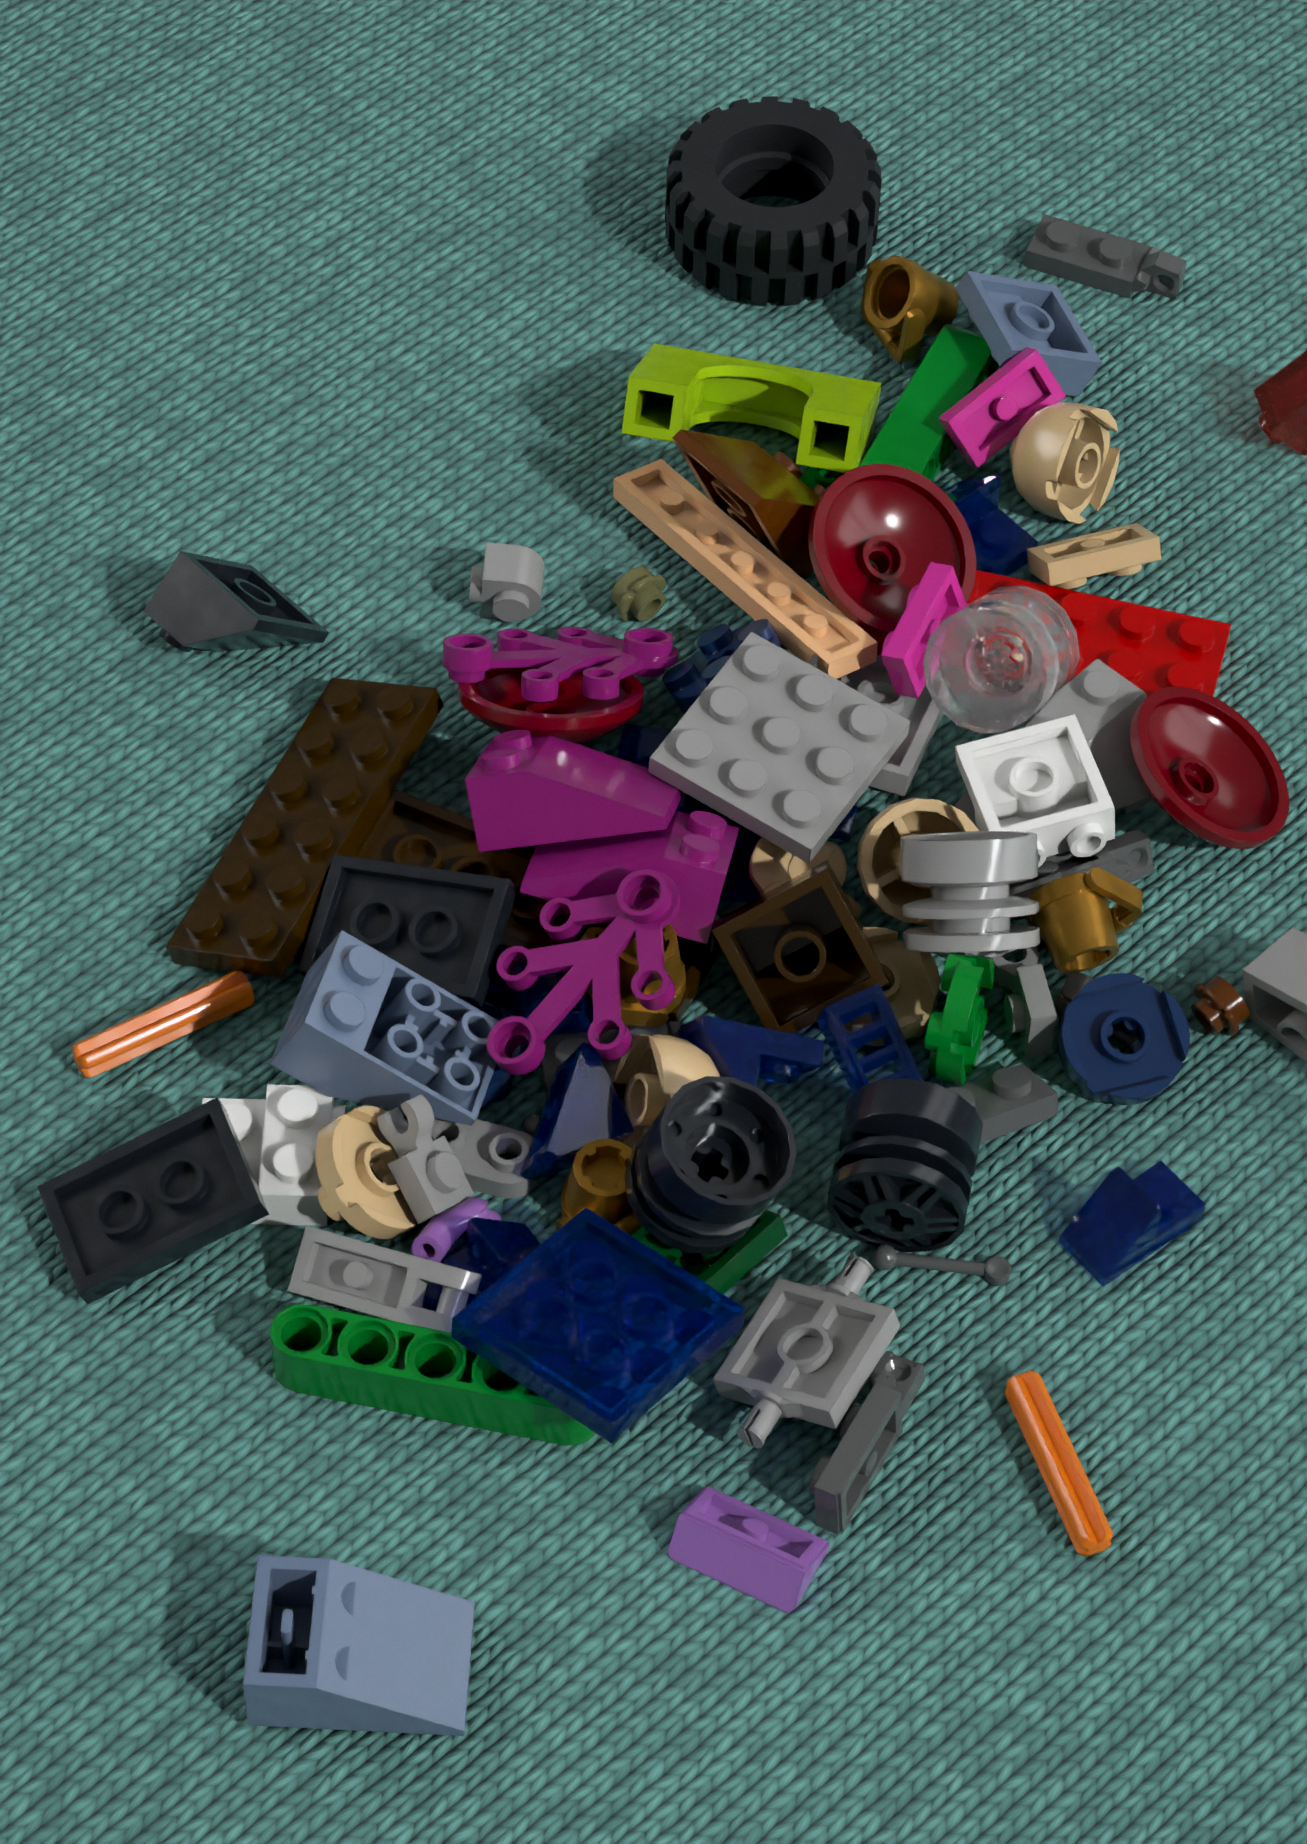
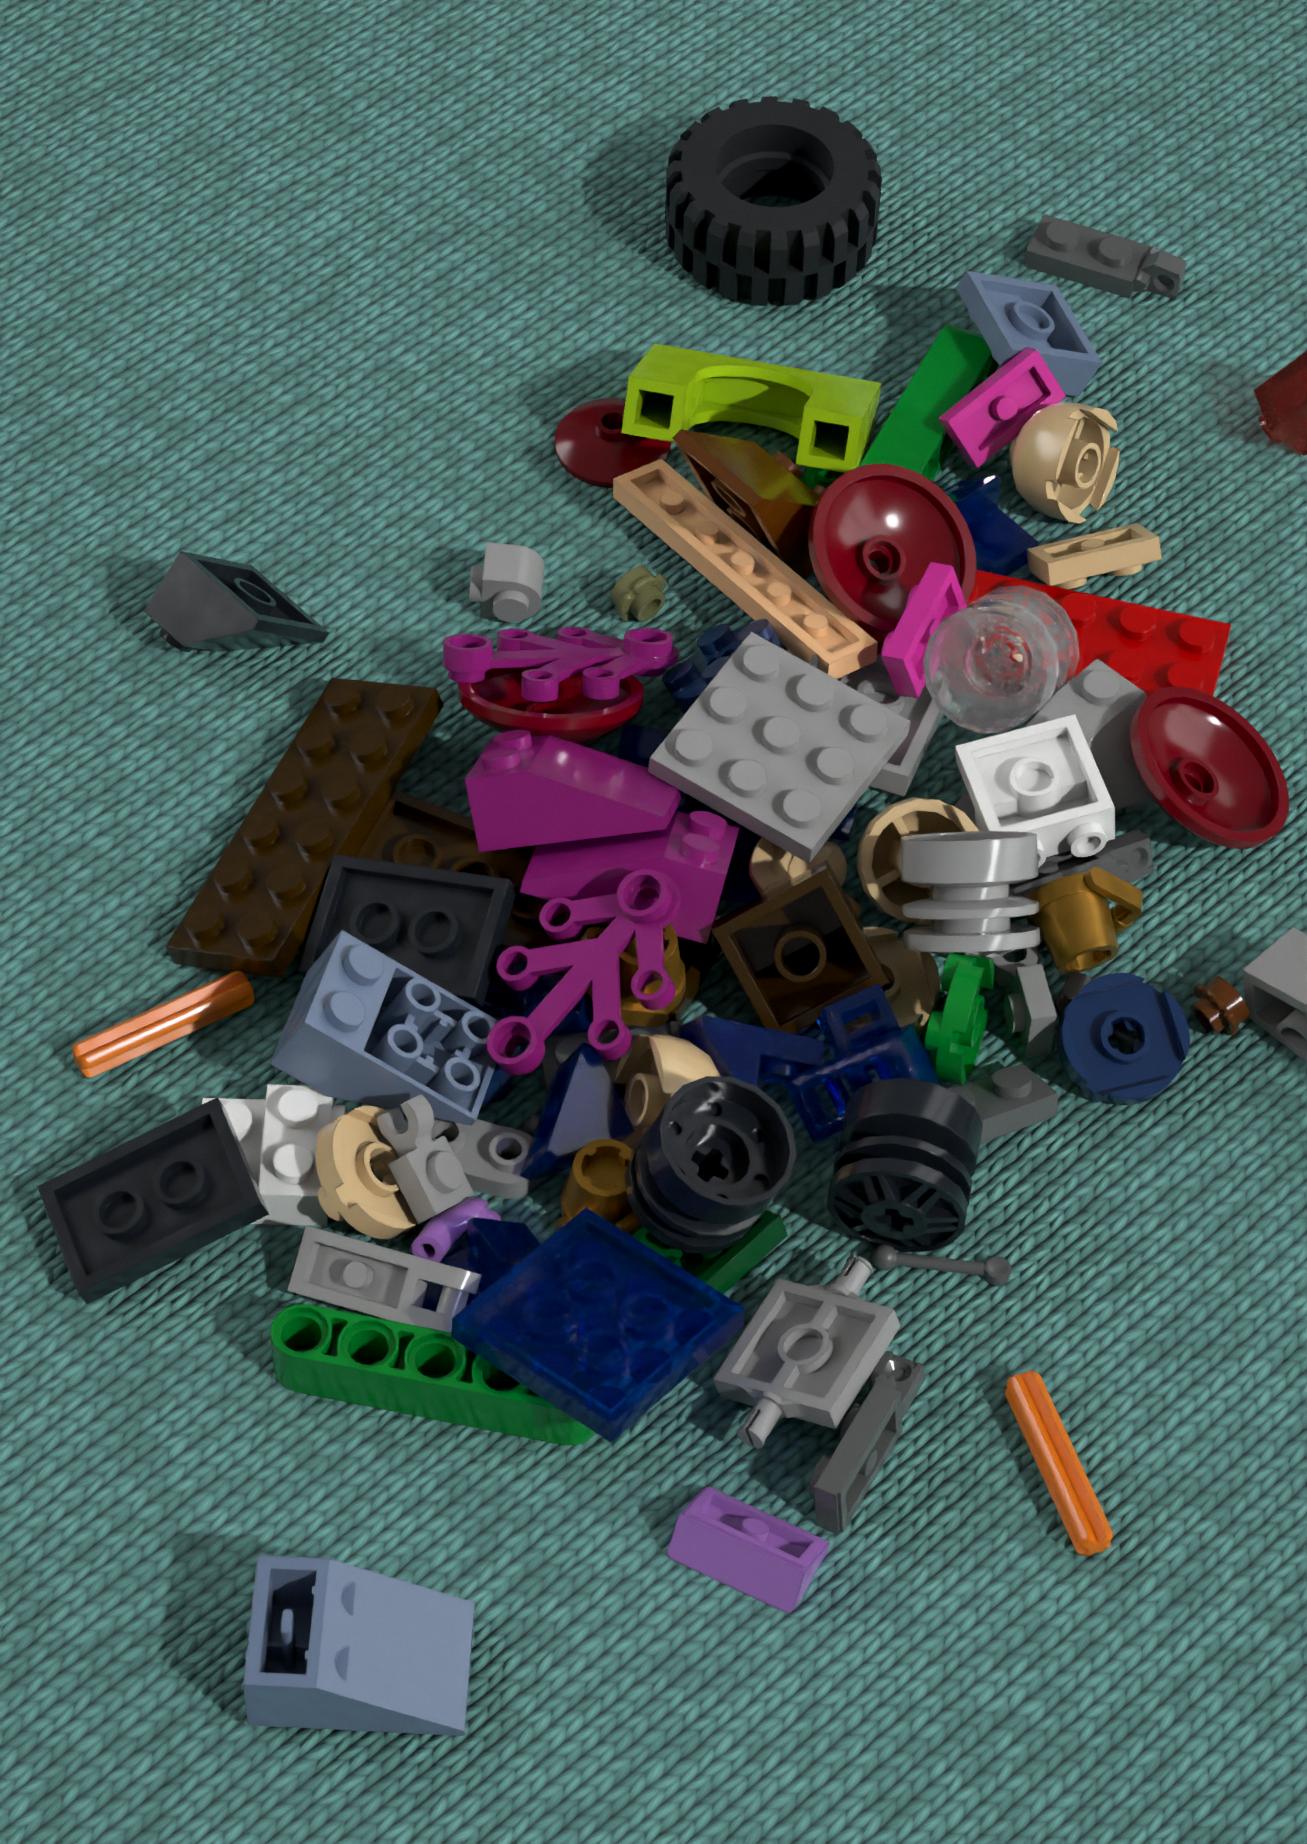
(595, 449): none -> dark red dish
(901, 1044): none -> clear blue slope
(904, 303): pearl gold piece -> none
(1130, 1220): clear blue slope -> none

